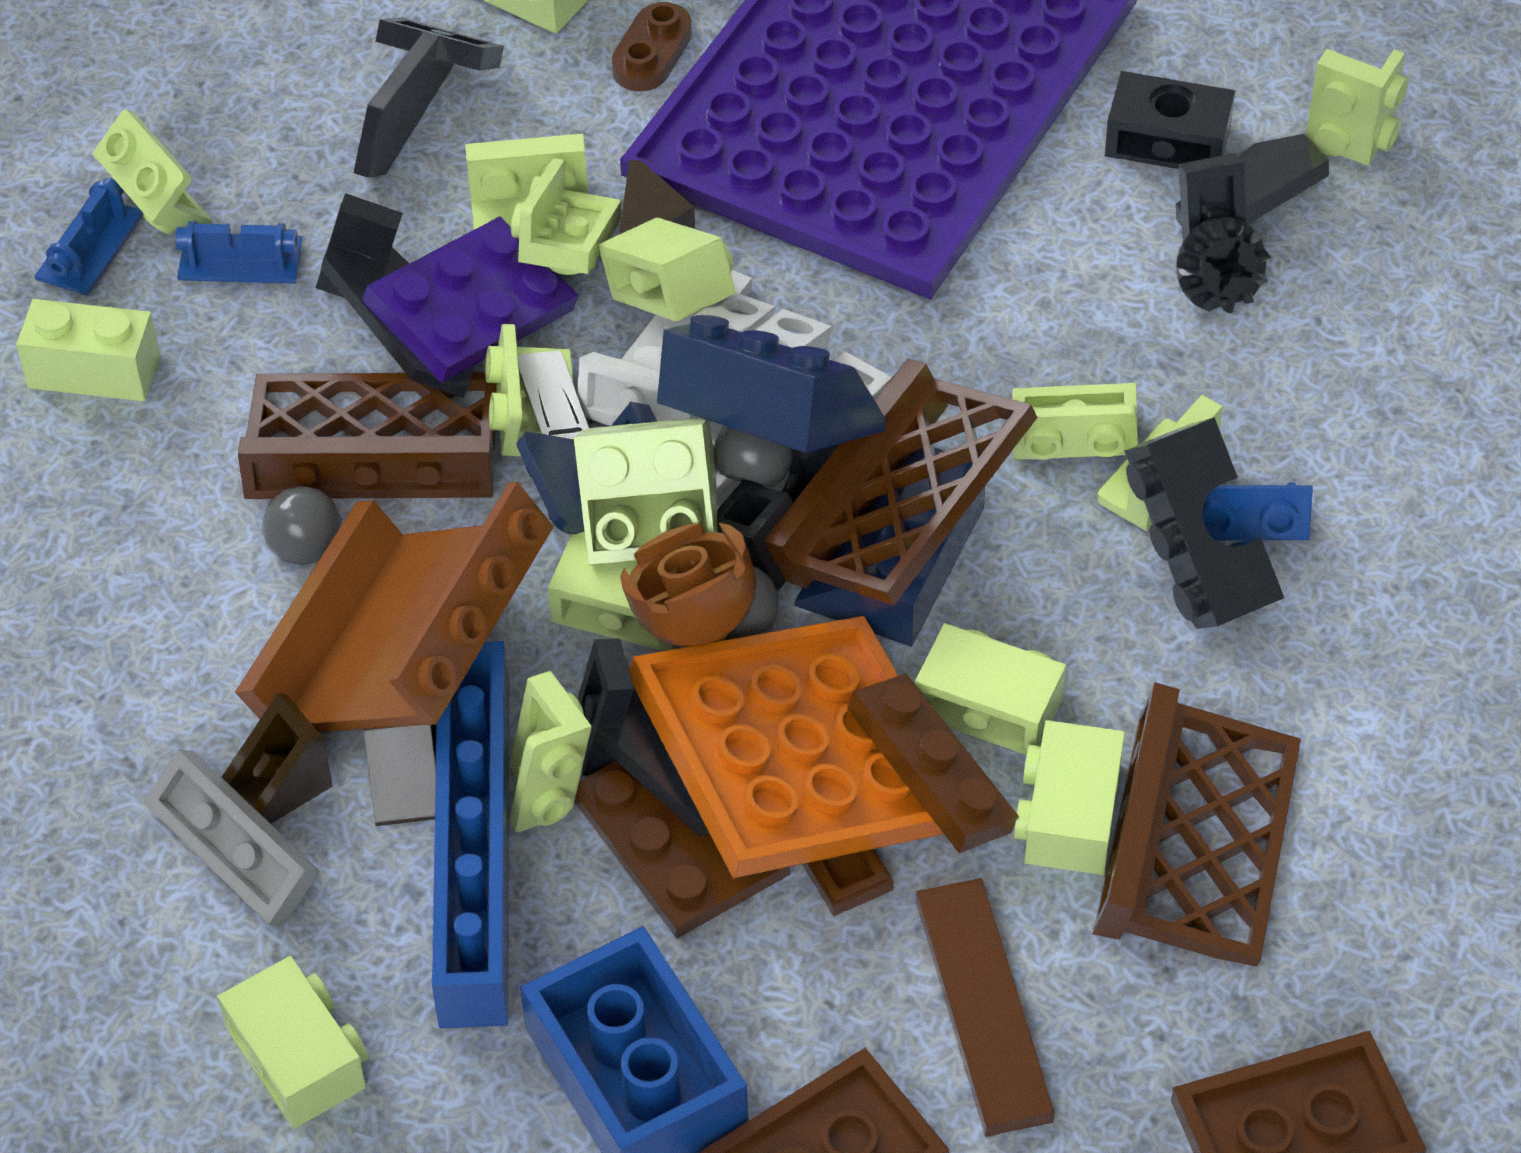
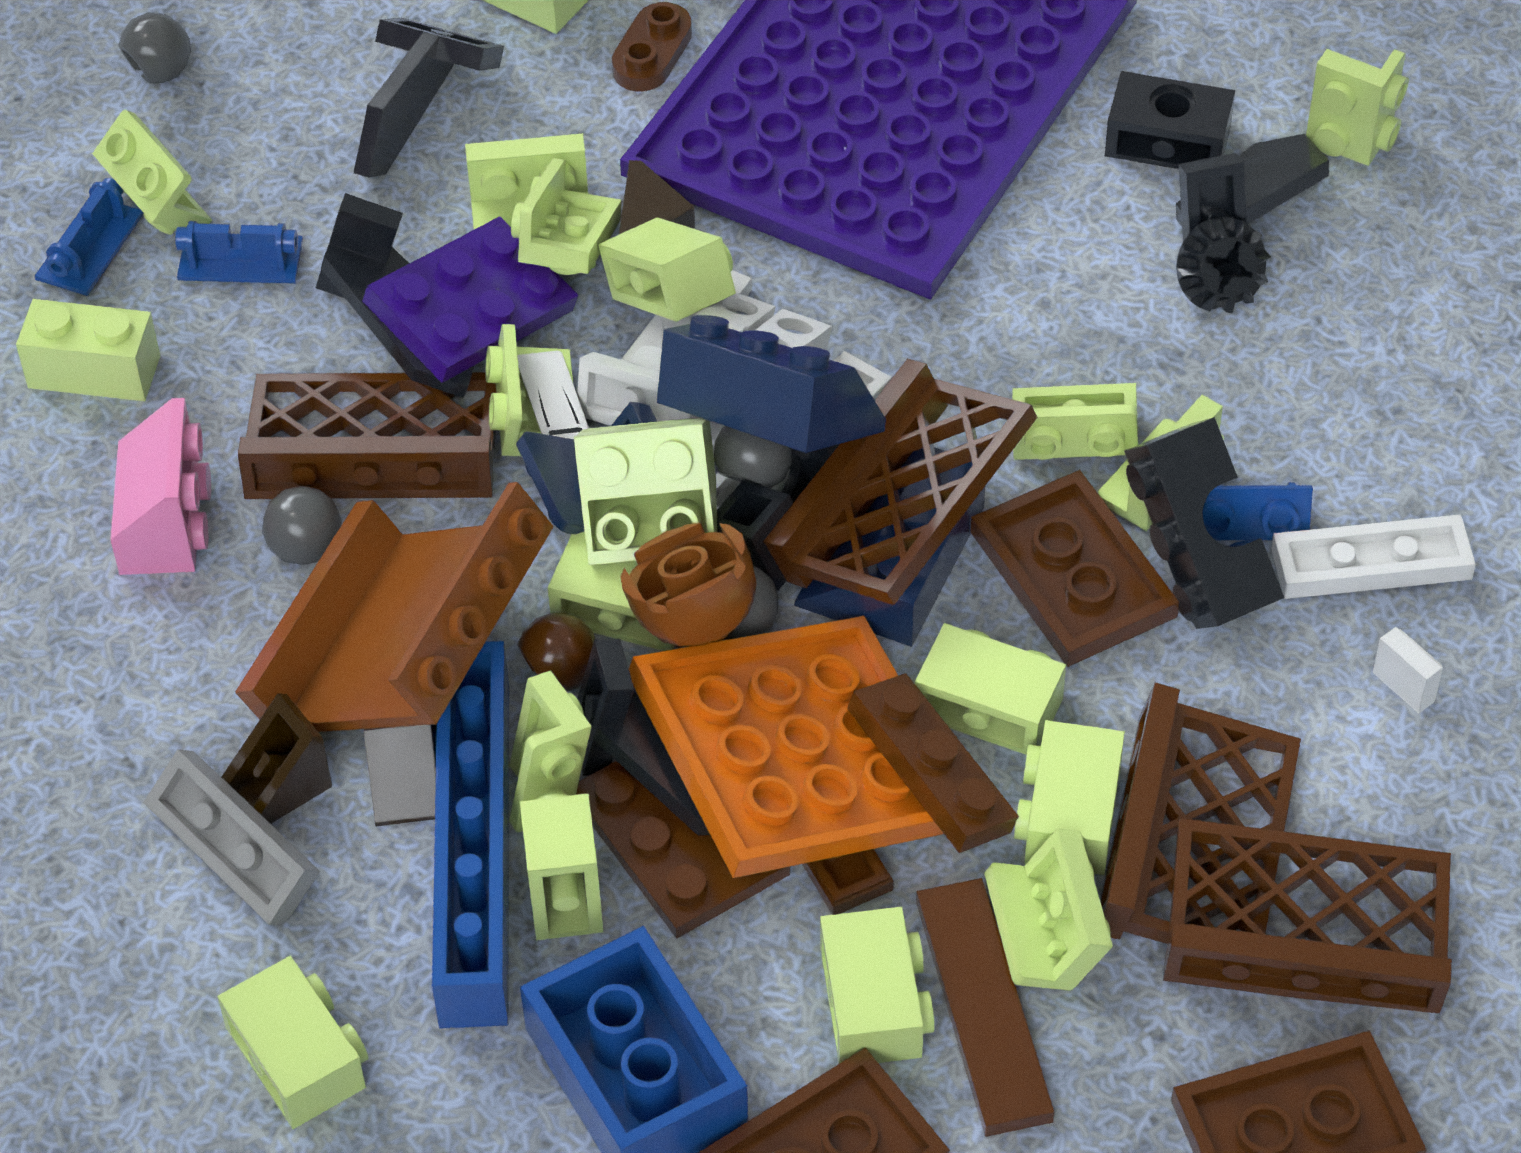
(155, 46): none -> dark grey piece
(160, 494): none -> bright pink slope
(559, 645): none -> reddish brown piece
(562, 866): none -> yellowish green brick
(873, 984): none -> yellowish green brick
(1050, 914): none -> yellowish green bracket
(1074, 567): none -> reddish brown plate
(1315, 966): none -> reddish brown fence
(1373, 556): none -> white plate
(1407, 669): none -> white tile

